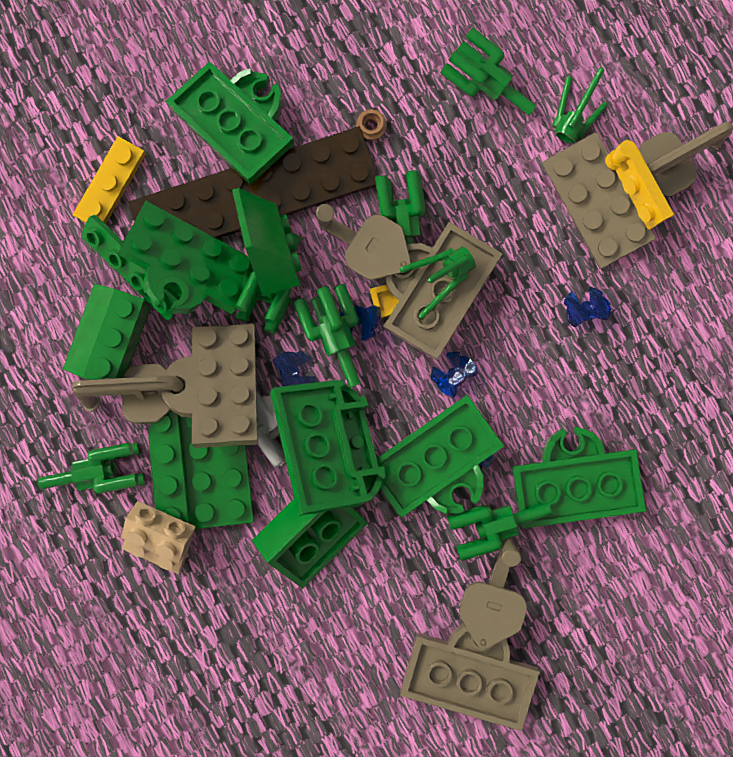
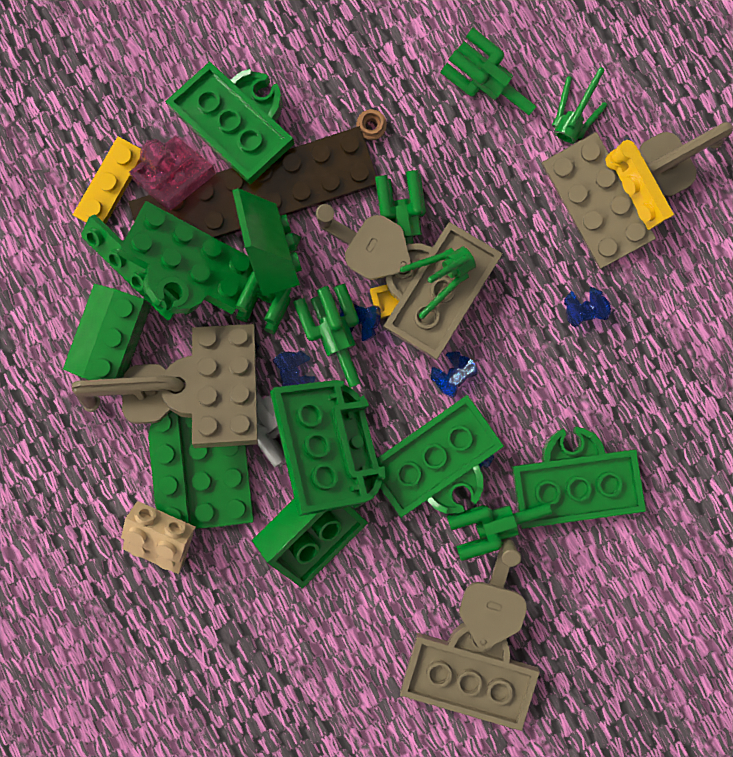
(98, 471): green plant -> none
(171, 171): none -> clear pink plate

